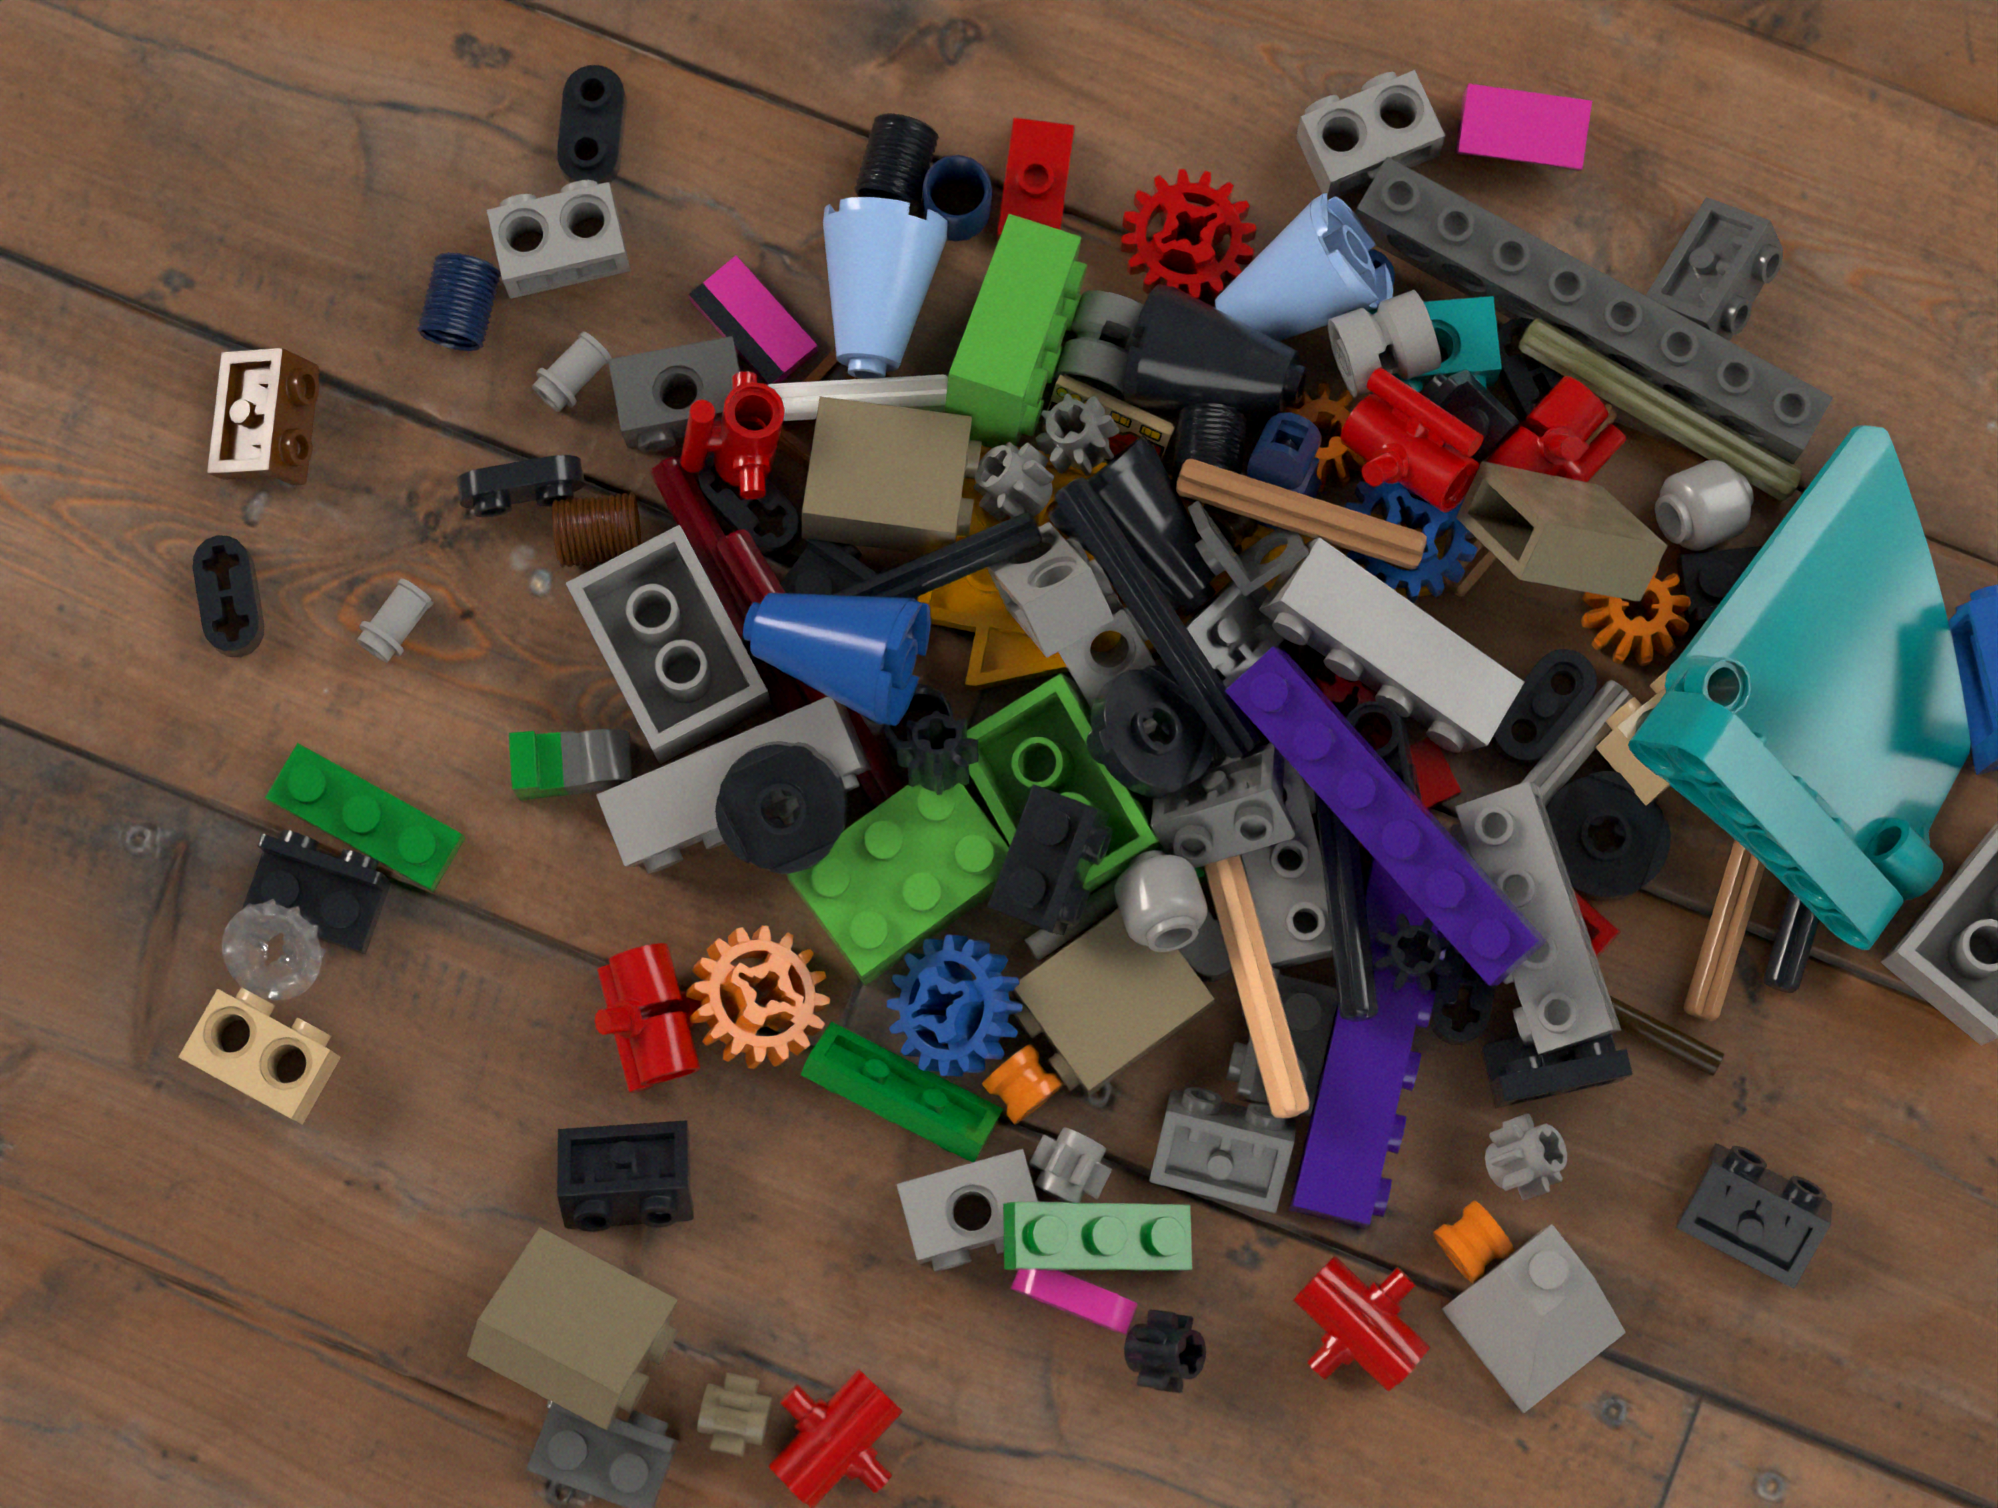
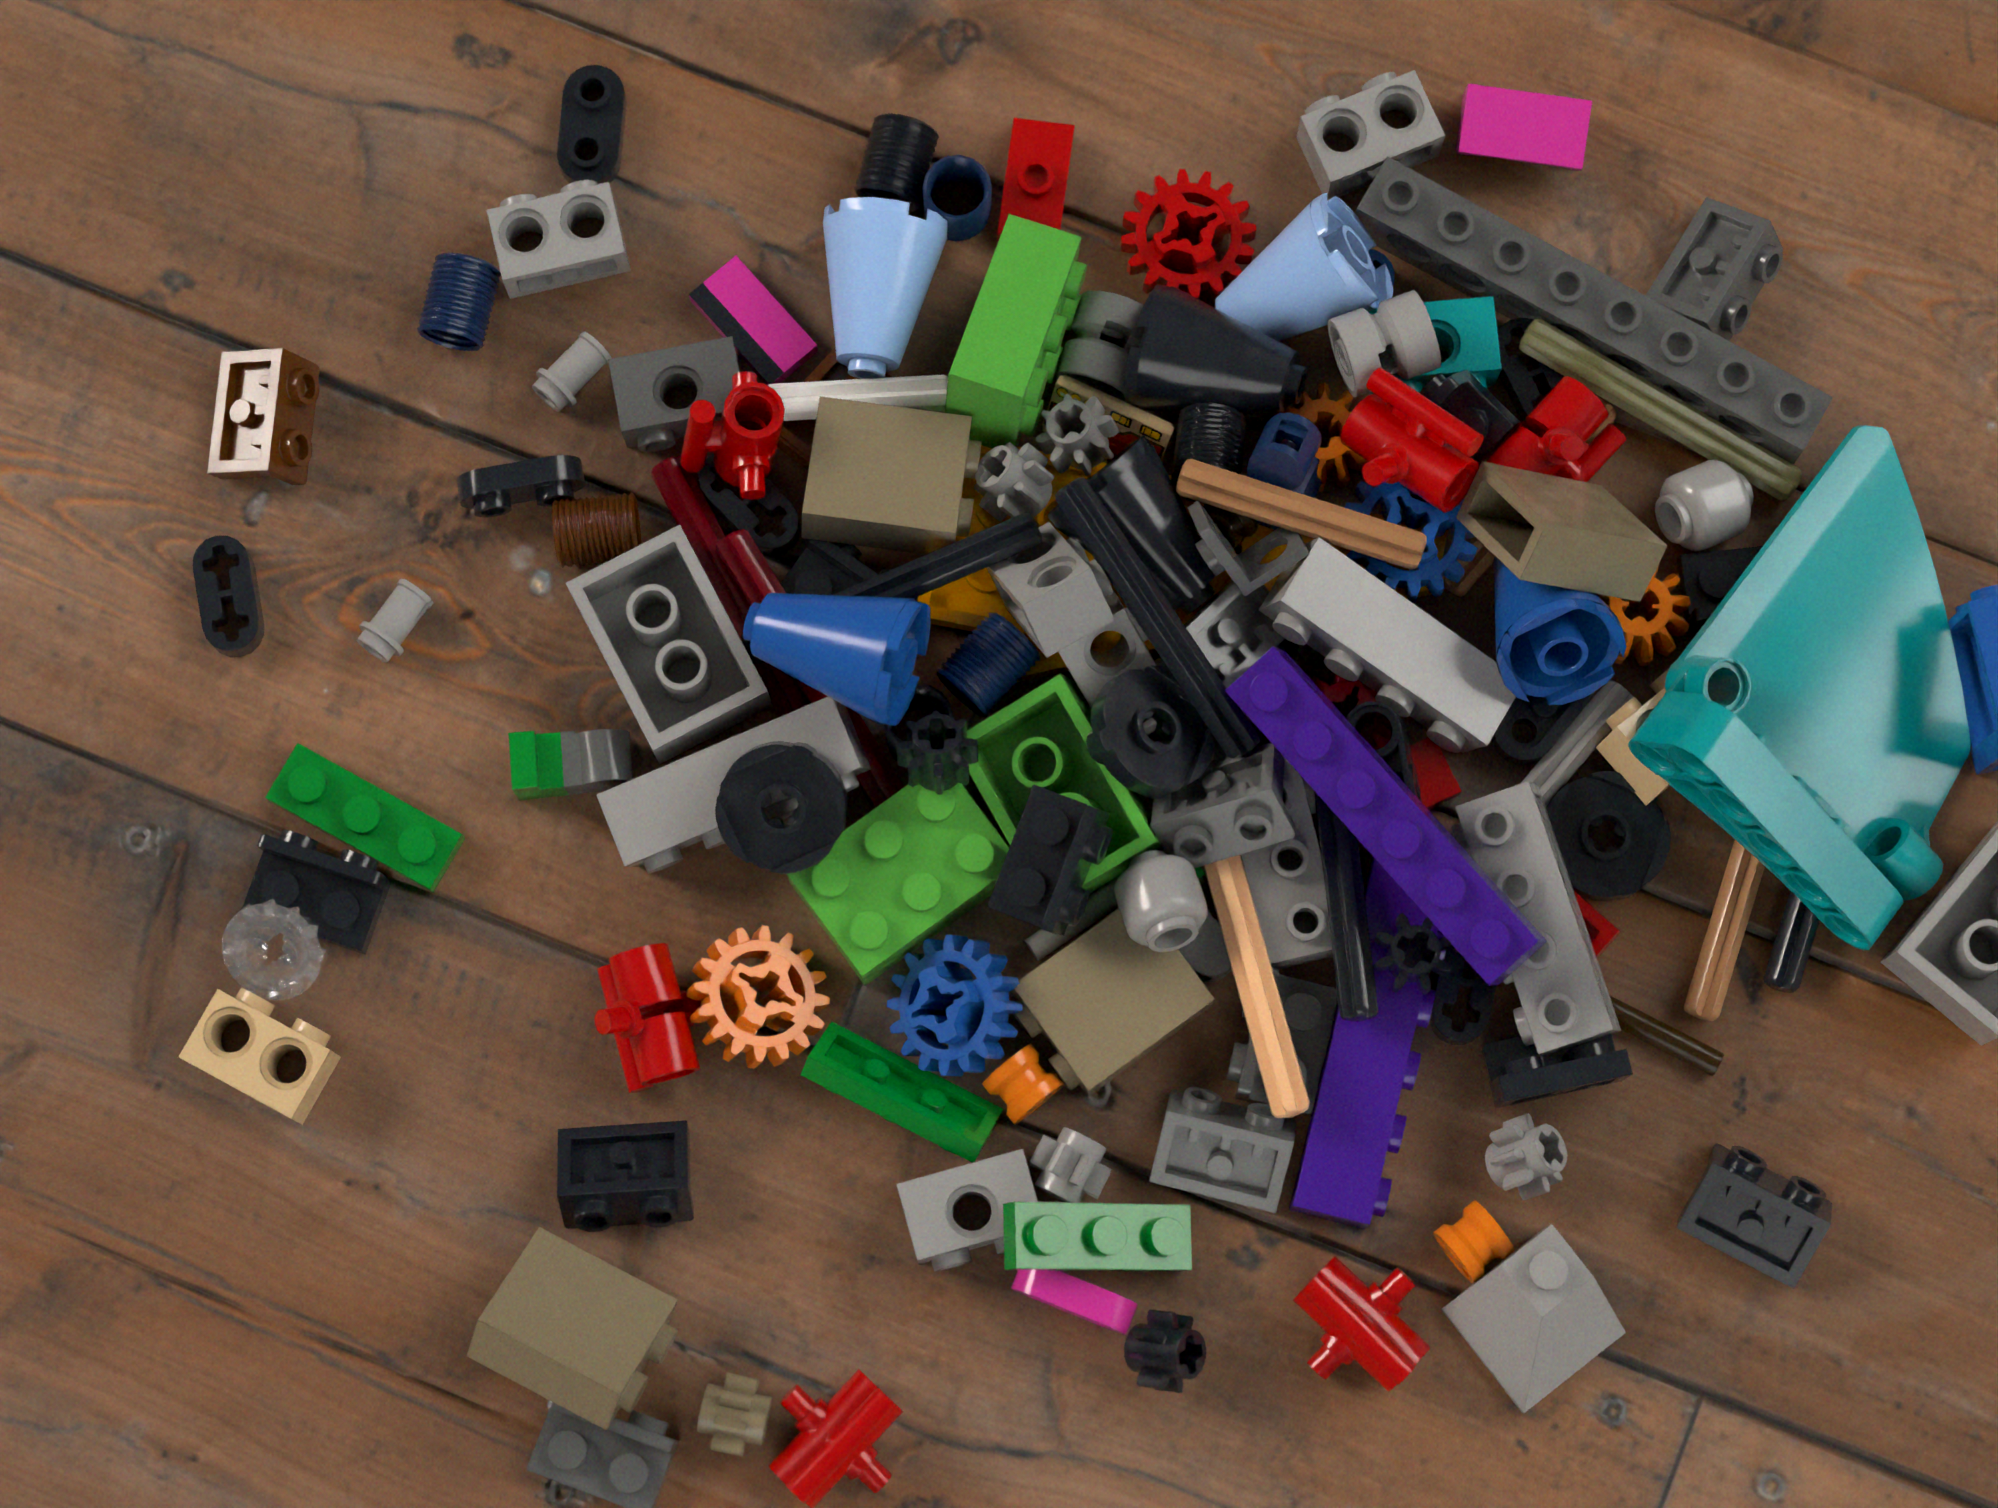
(988, 664): none -> dark blue piece
(1552, 639): none -> blue cone

